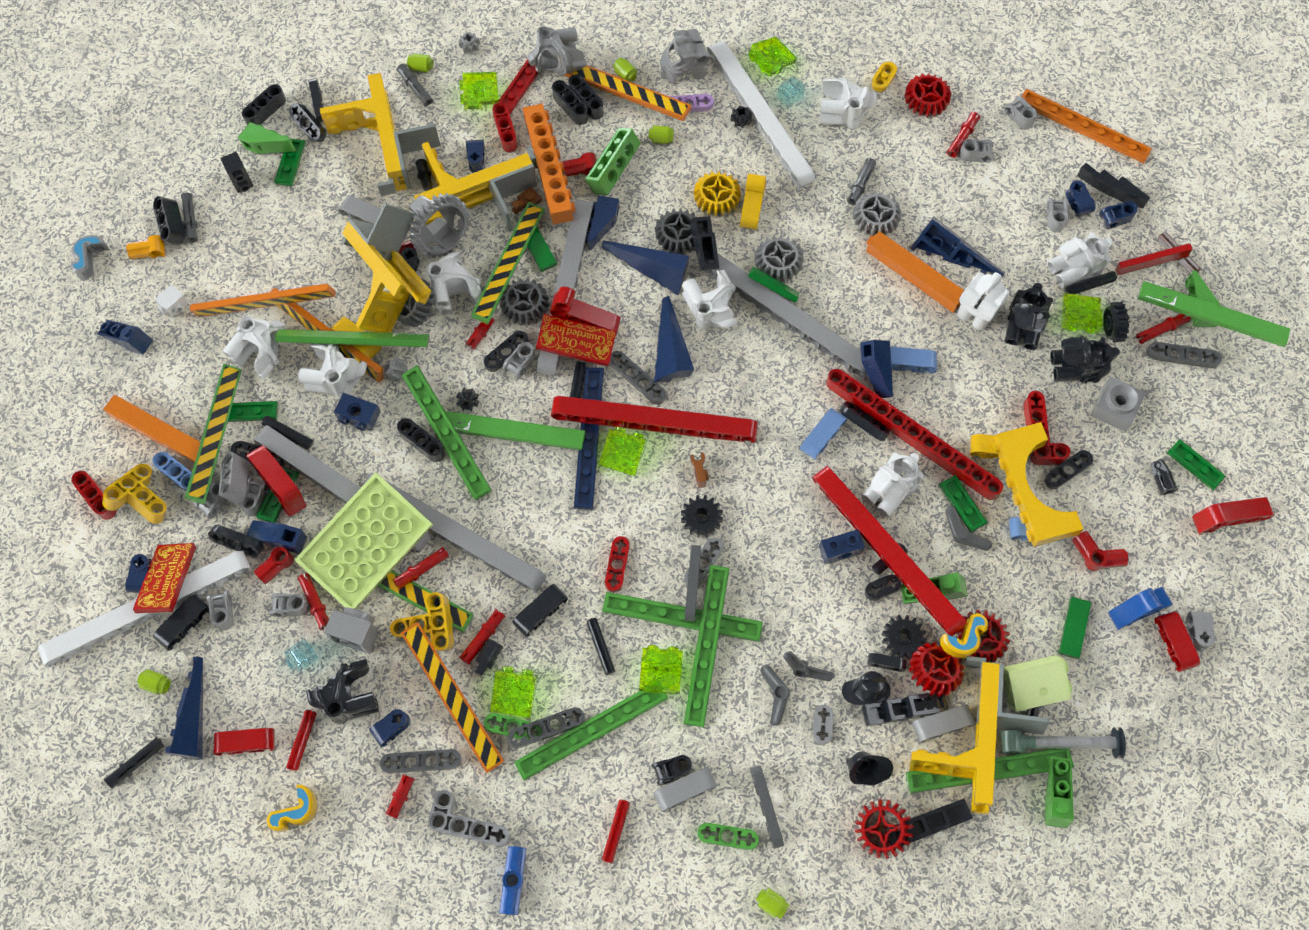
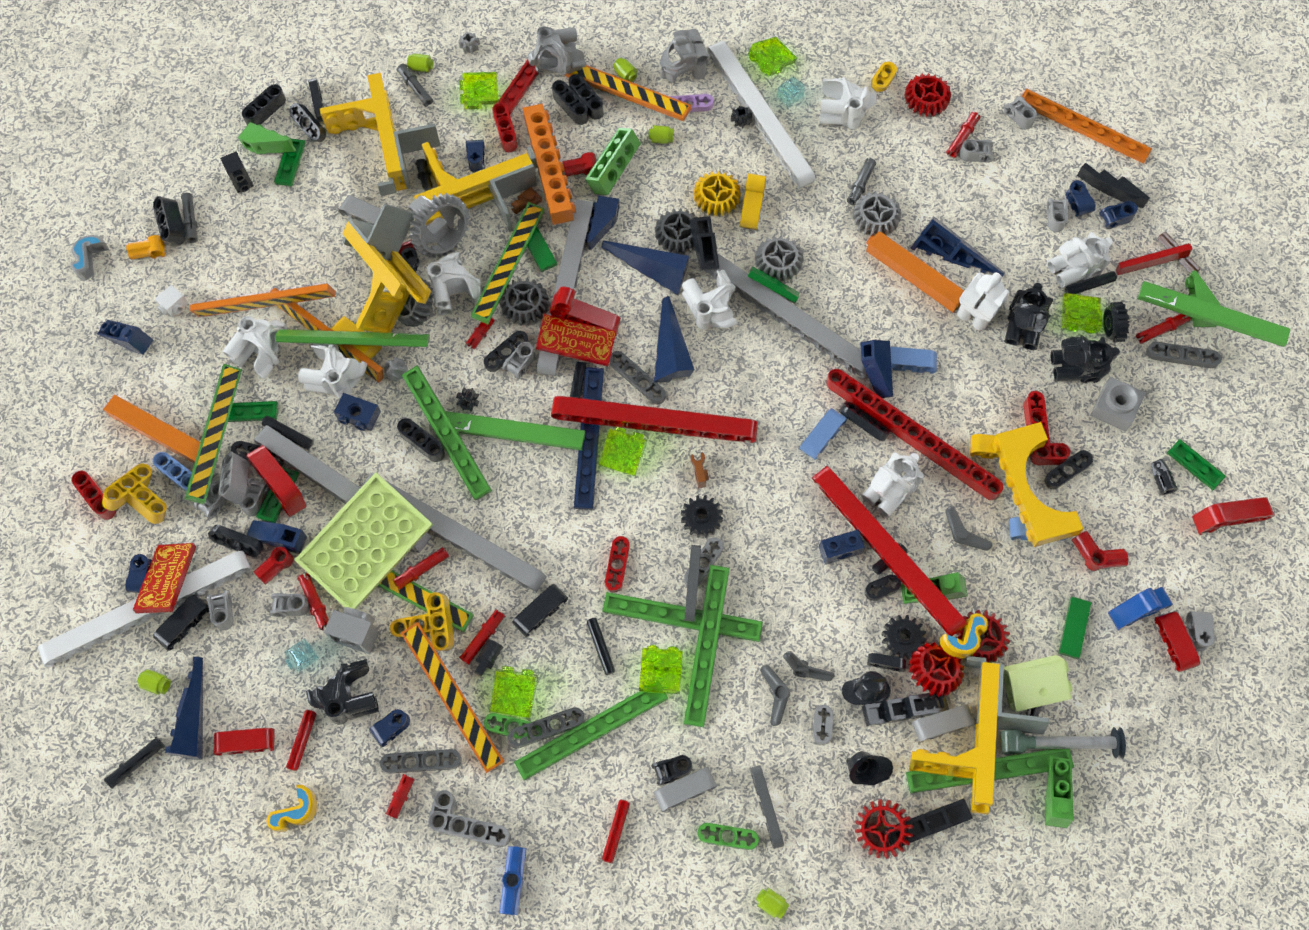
(963, 503): green tile -> none

